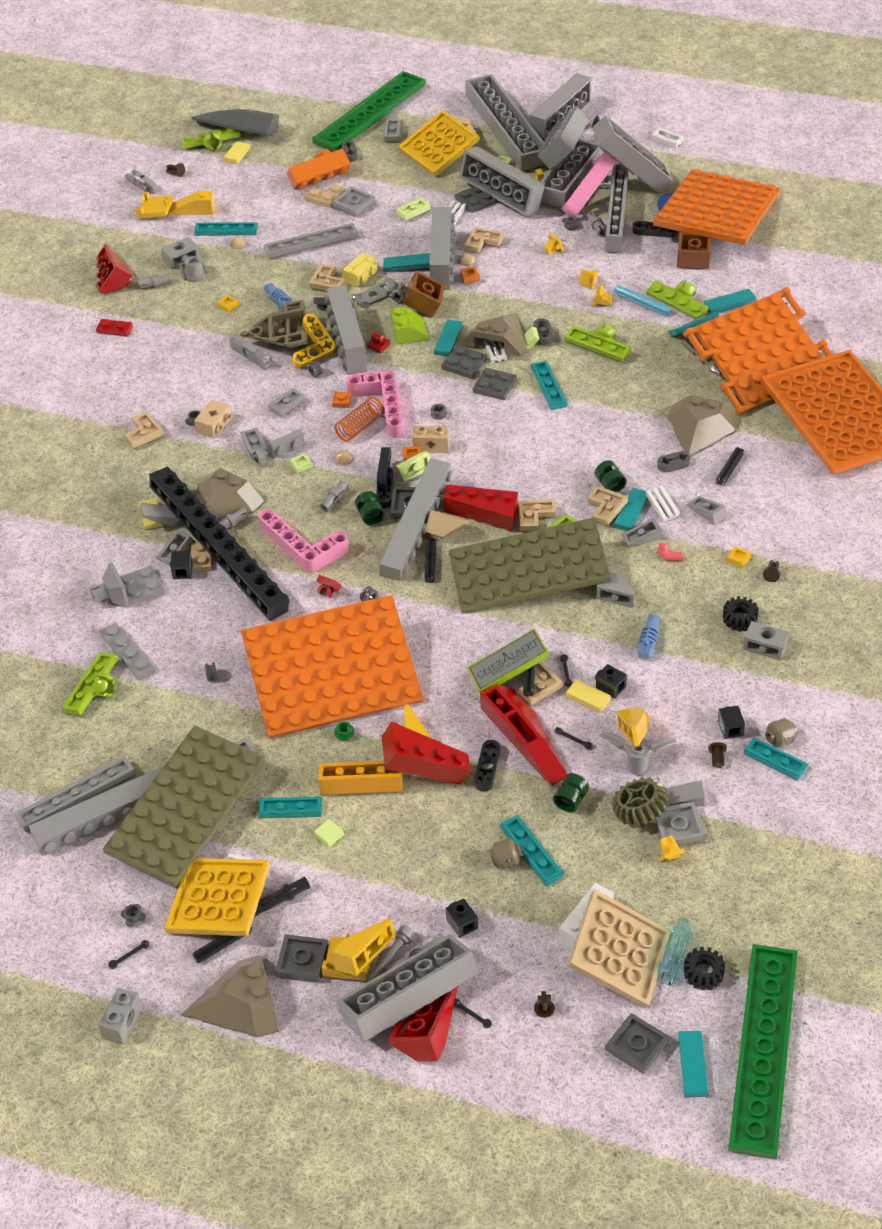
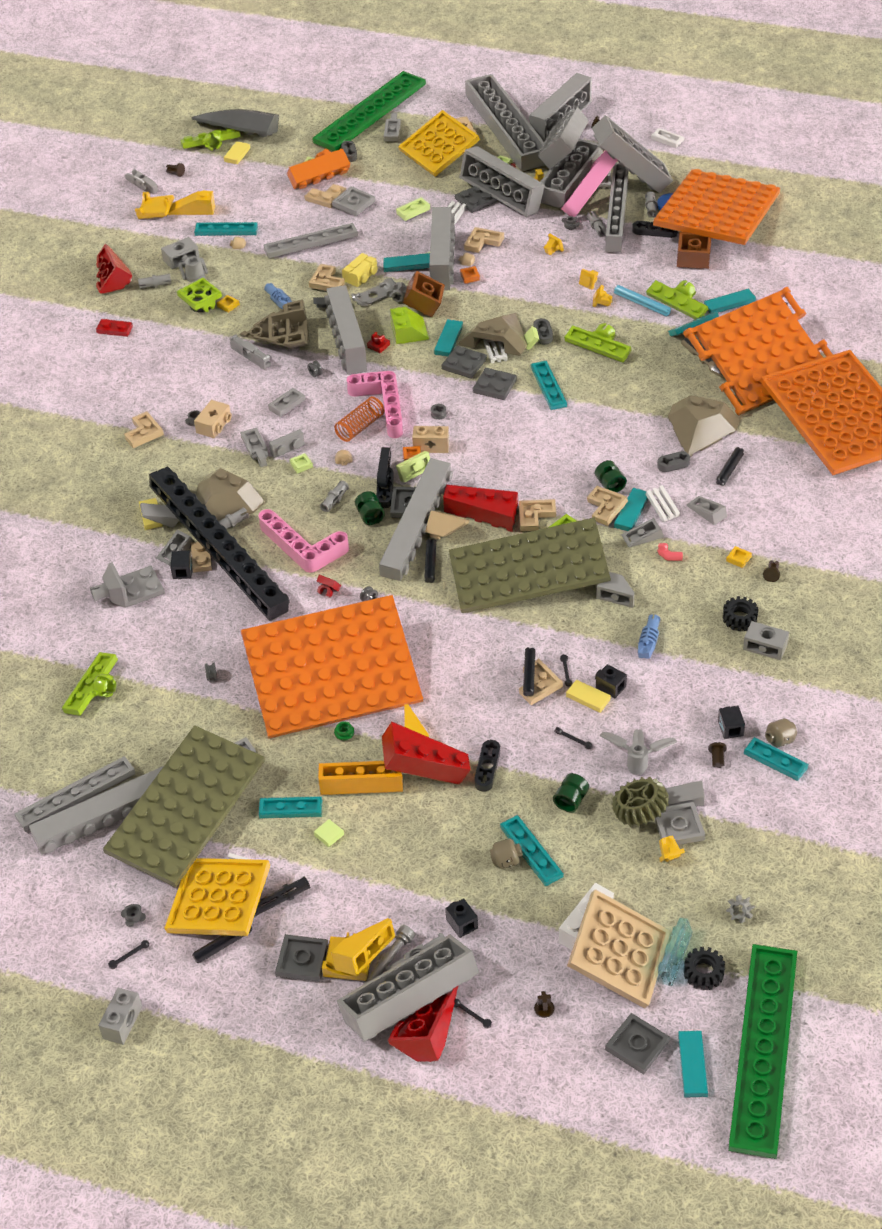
(127, 651): light grey plate -> none
(200, 295): none -> lime piece
(238, 1000): dark tan wedge -> none
(319, 345): yellow beam -> none
(342, 399): orange plate -> none
(508, 661): light grey tile -> none
(523, 730): red wedge -> none
(633, 724): yellow slope -> none
(651, 204): none -> light grey pin
(735, 907): none -> light grey gear

